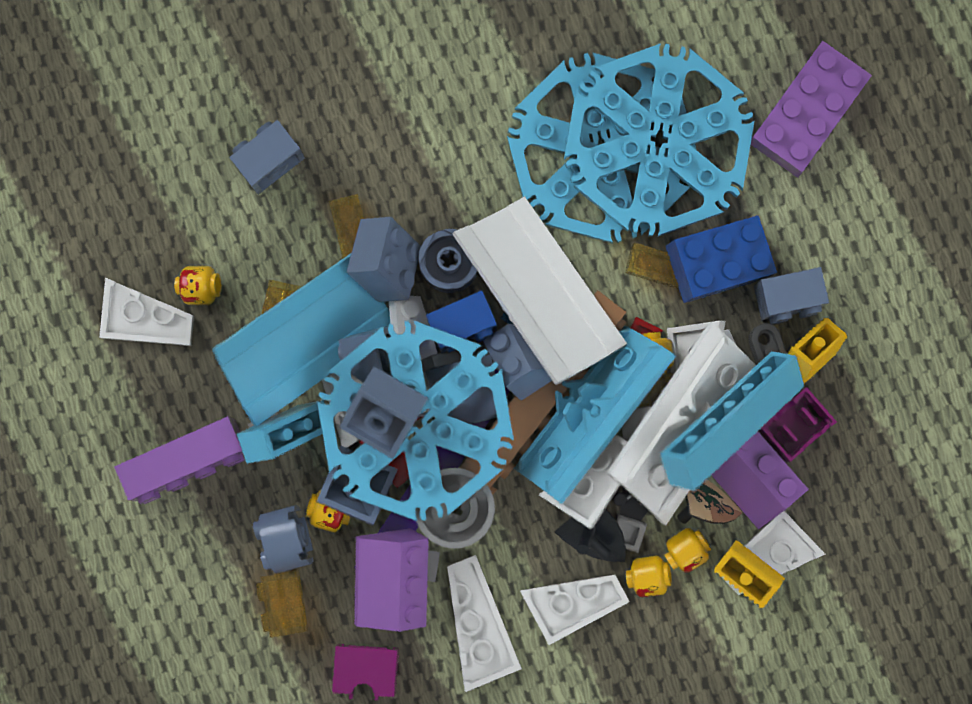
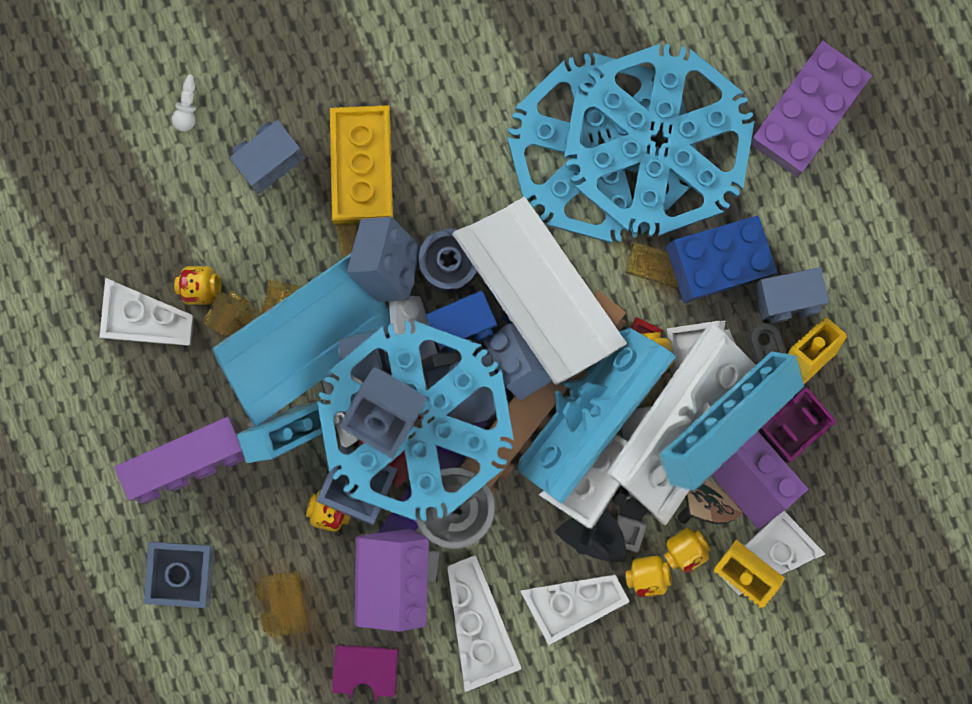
(179, 574): none -> sand blue brick
(184, 118): none -> white bar
(228, 314): none -> clear yellow brick
(283, 539): sand blue brick -> none
(360, 163): none -> yellow tile

